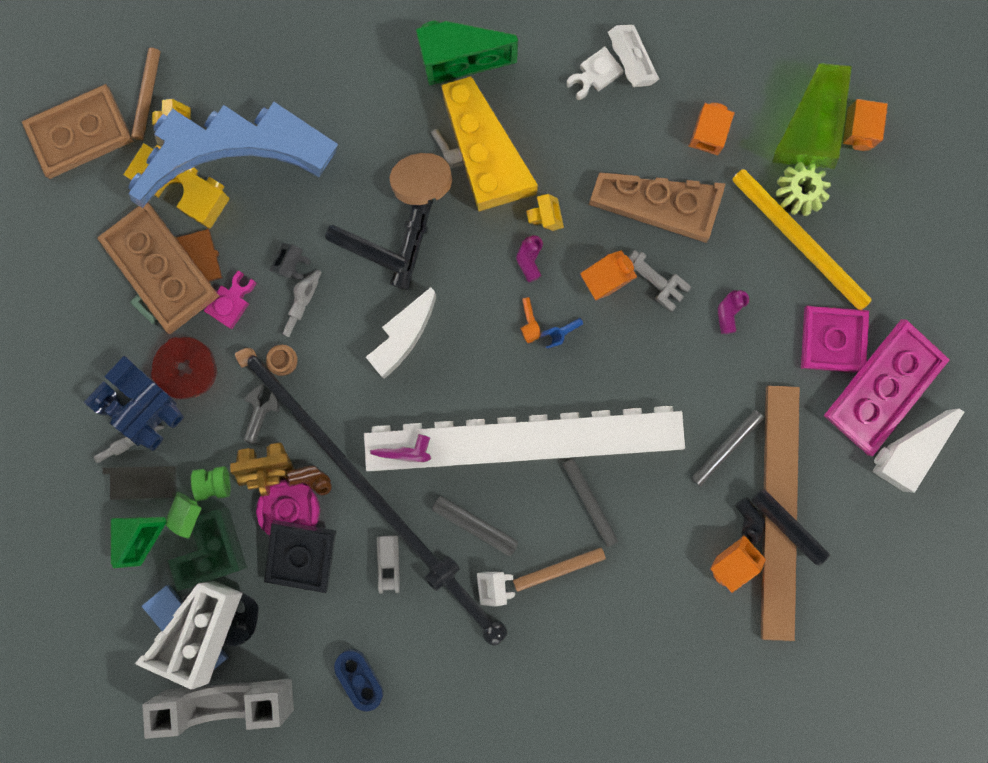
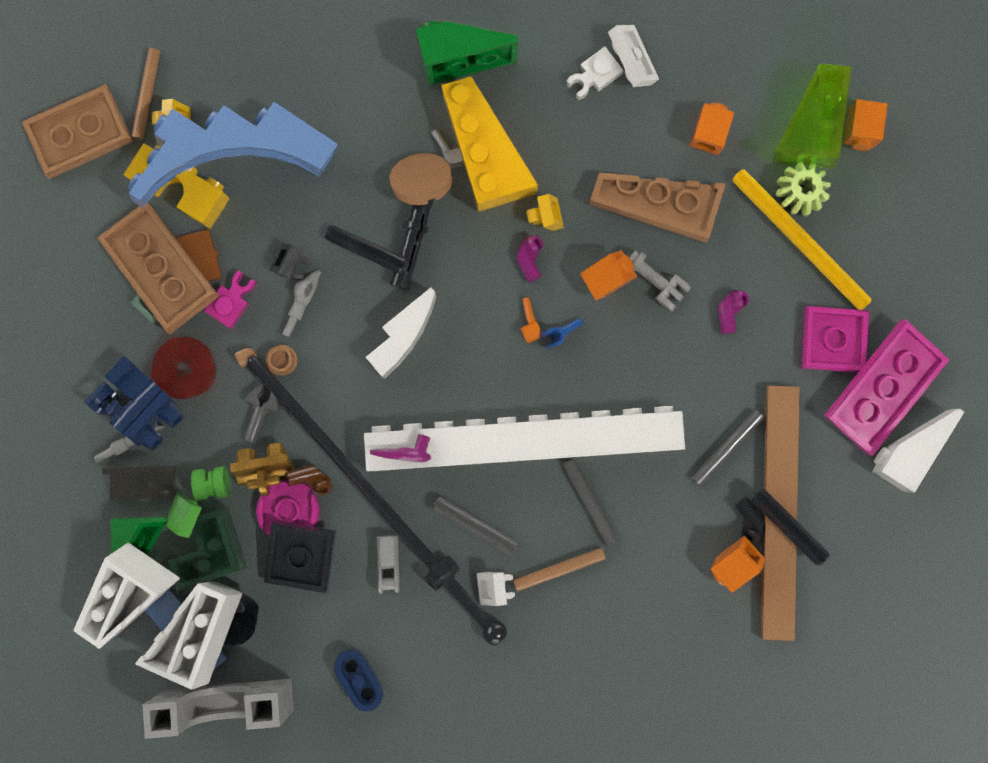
(120, 593): none -> white wedge

